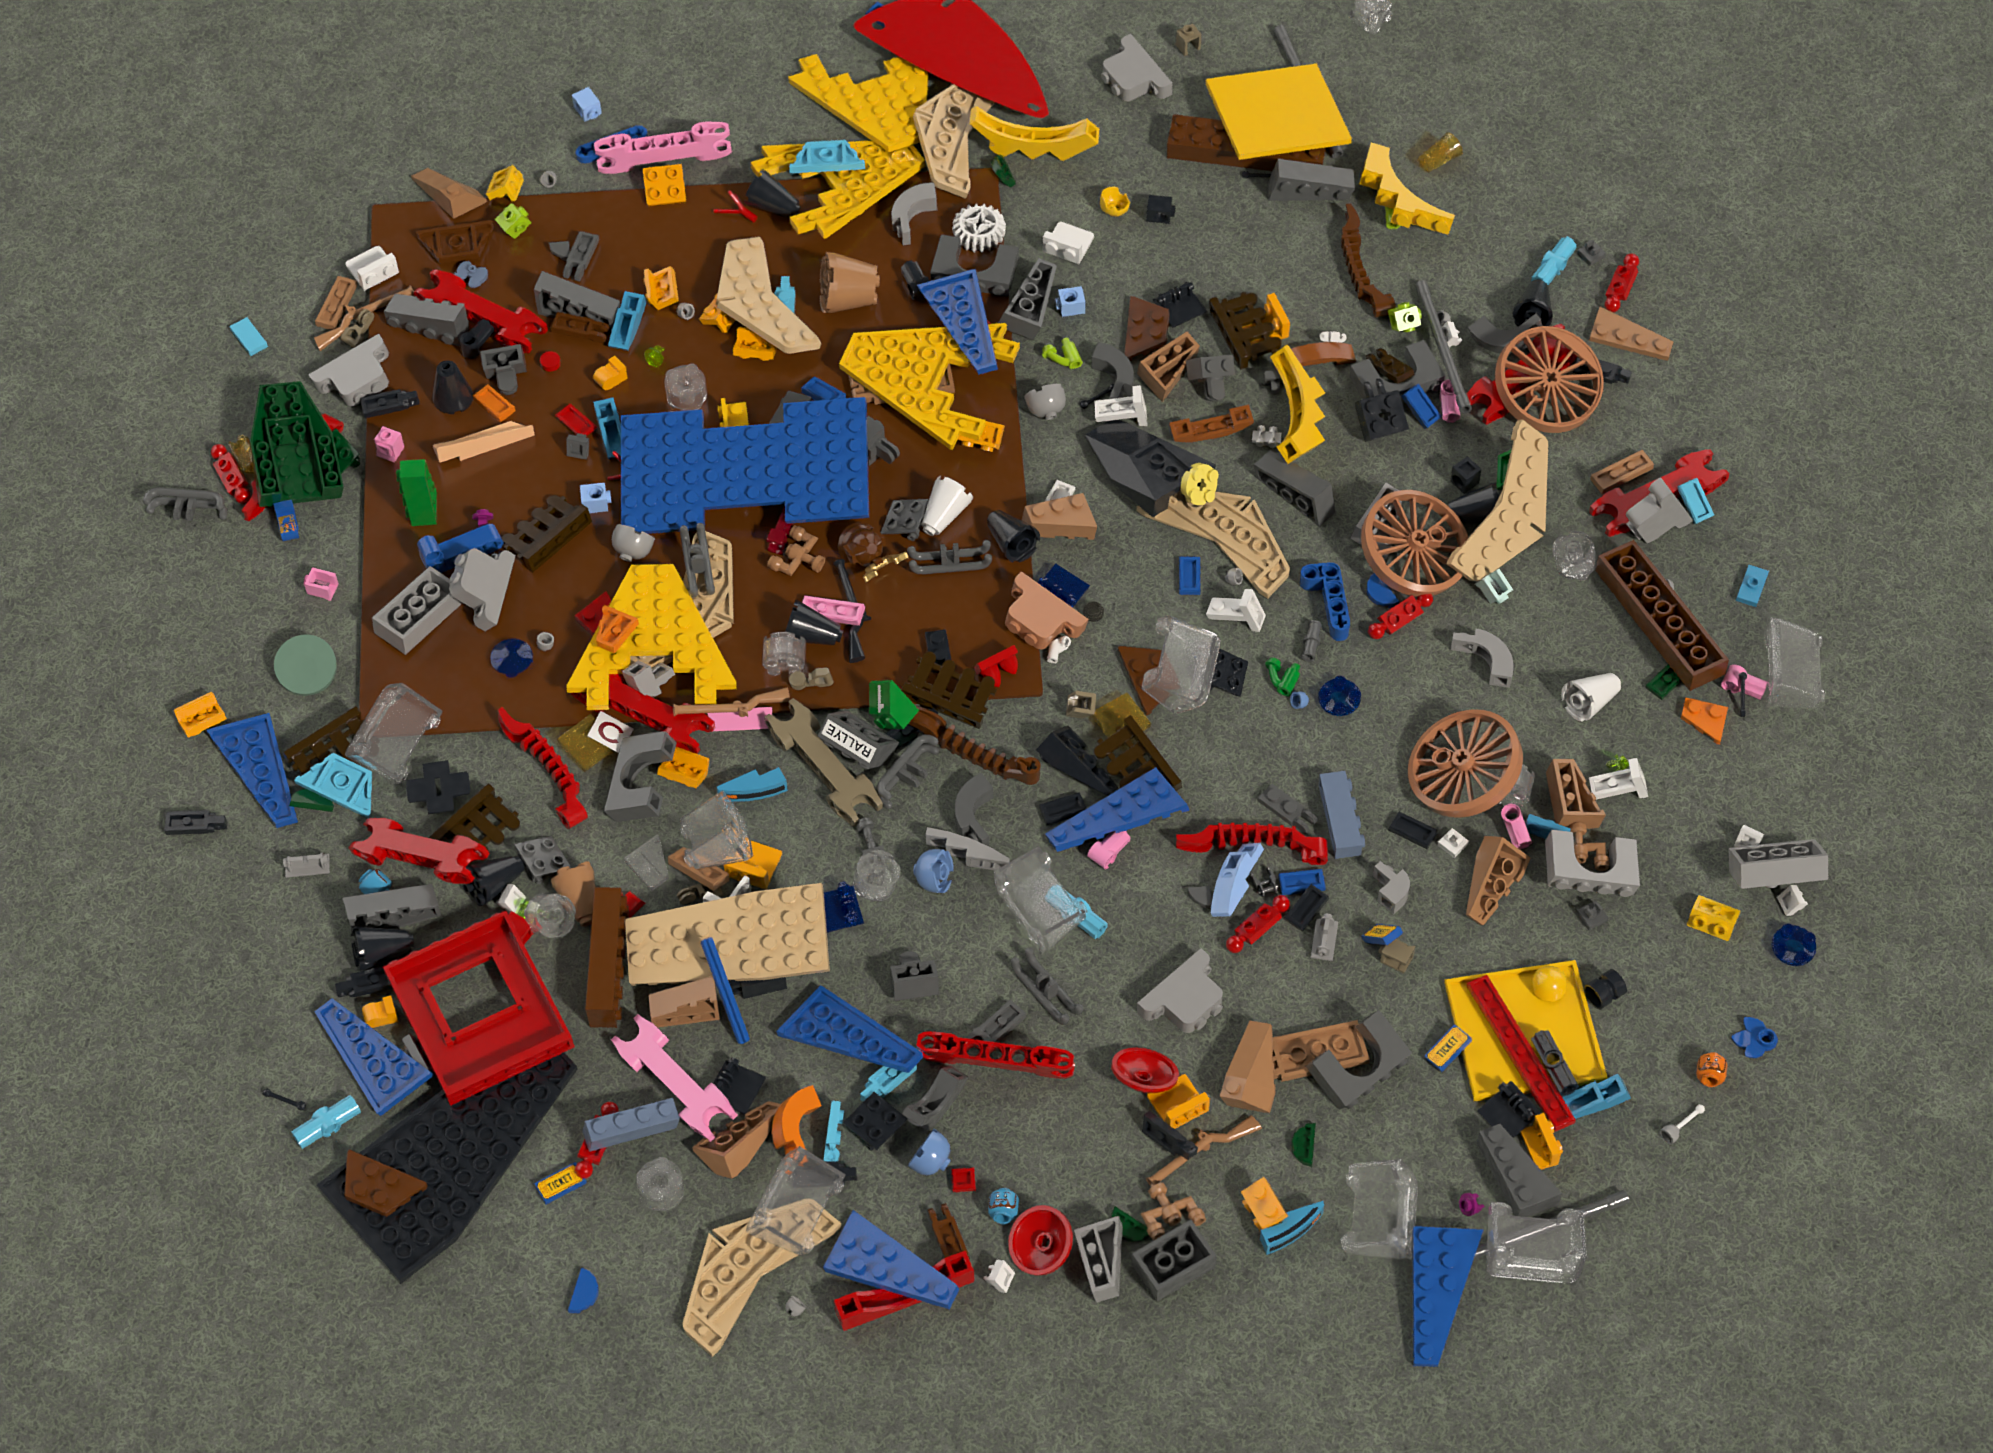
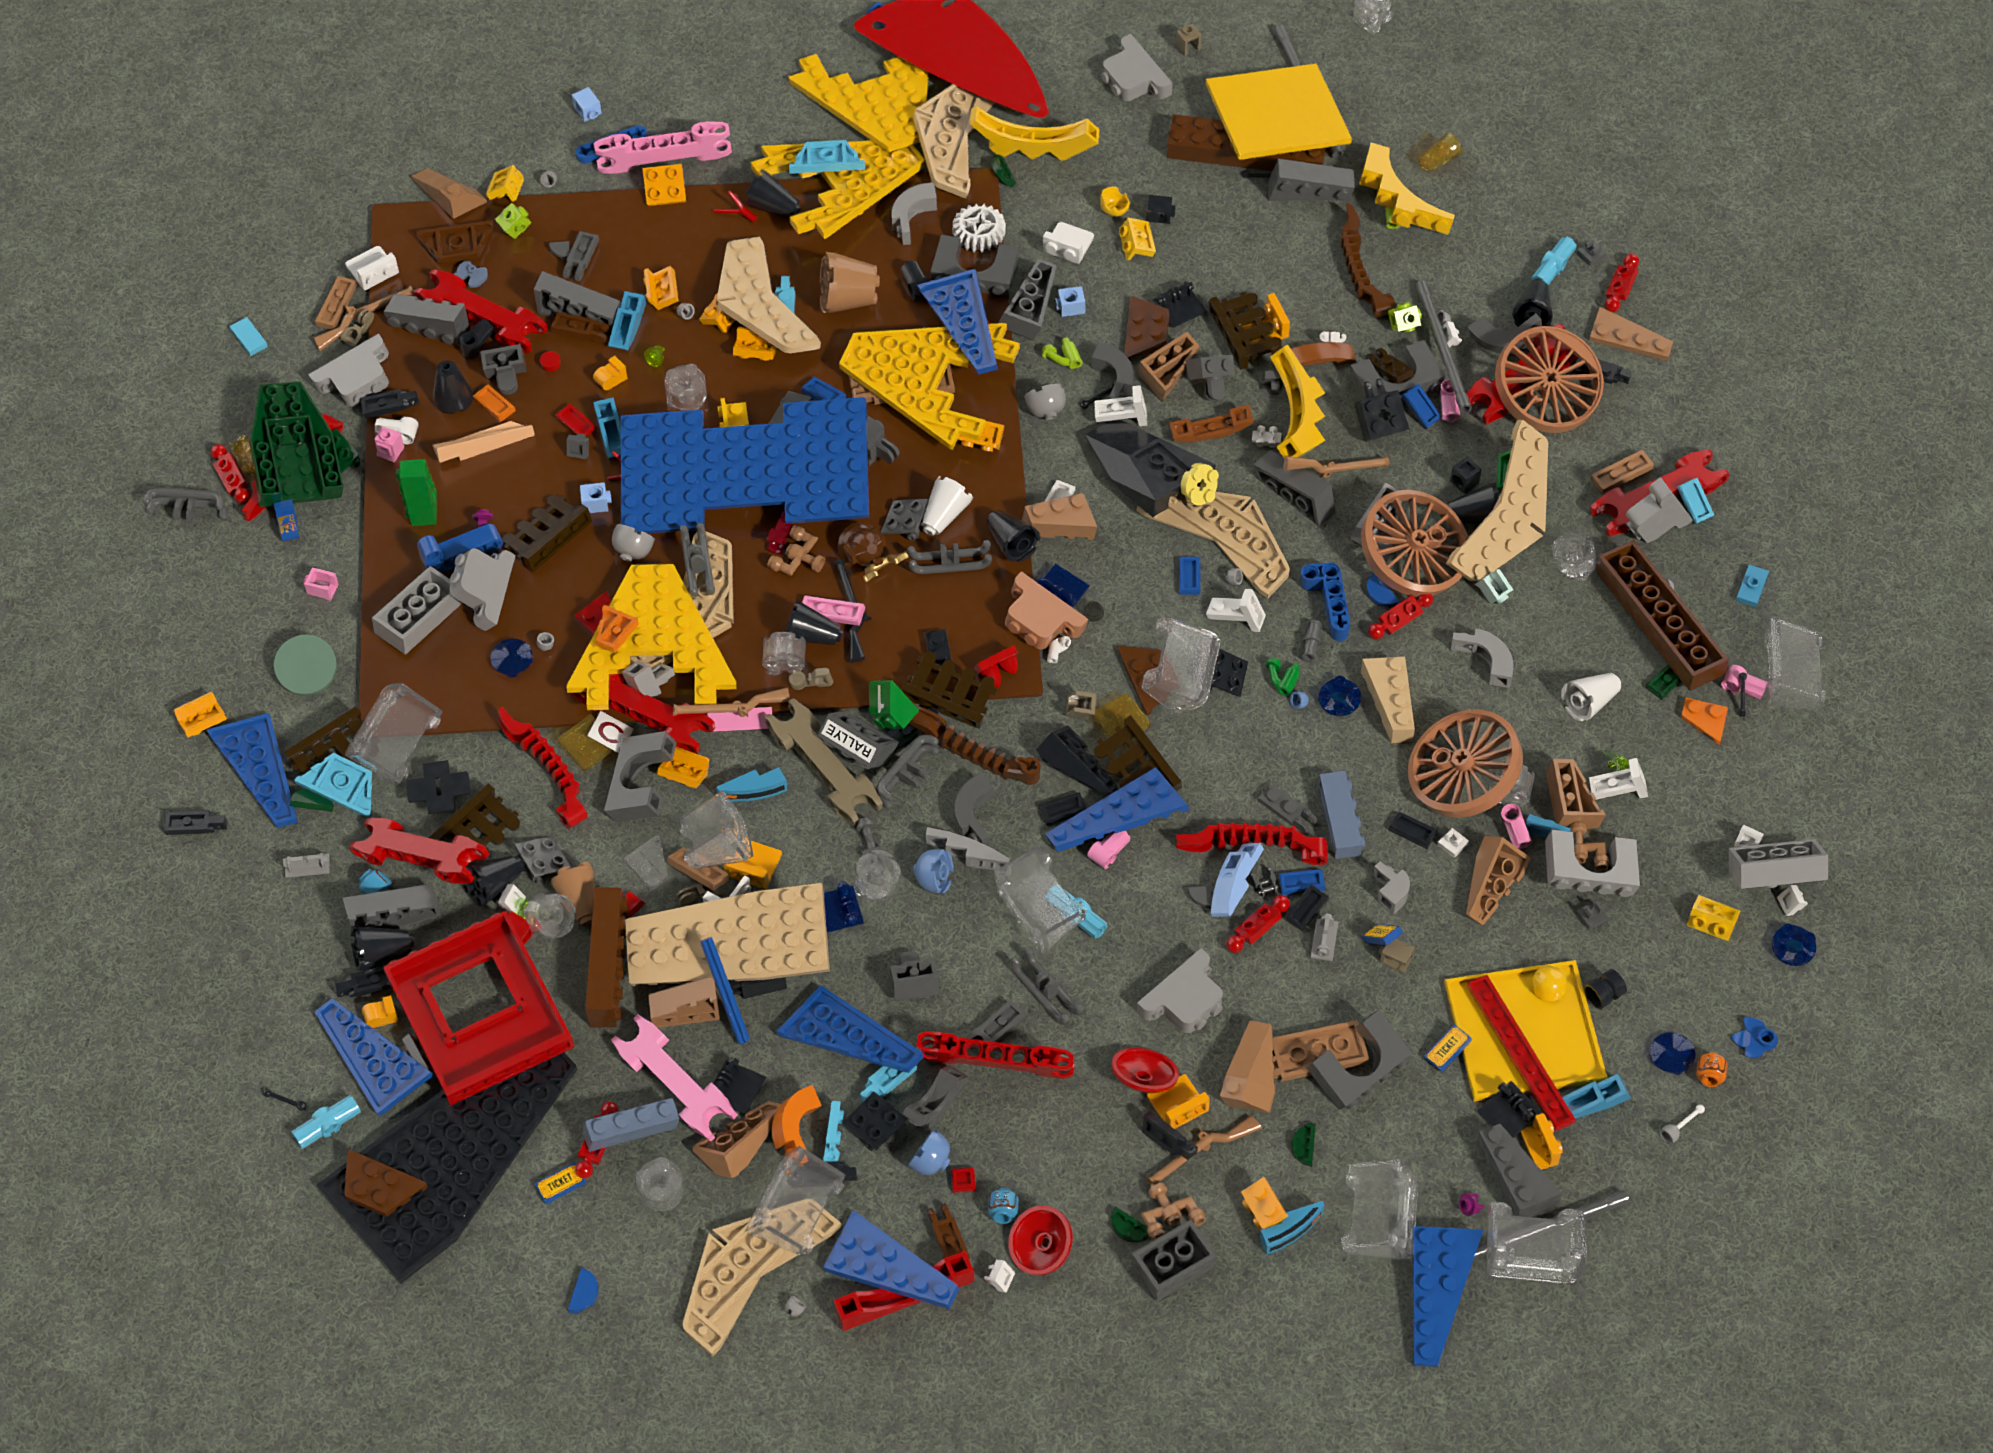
(406, 426): none -> white piece
(1101, 1256): light grey wedge -> none
(1136, 238): none -> yellow bracket
(1325, 471): none -> medium nougat piece
(1390, 691): none -> tan wedge
(1559, 1072): black piece -> none
(1672, 1053): none -> clear blue dish

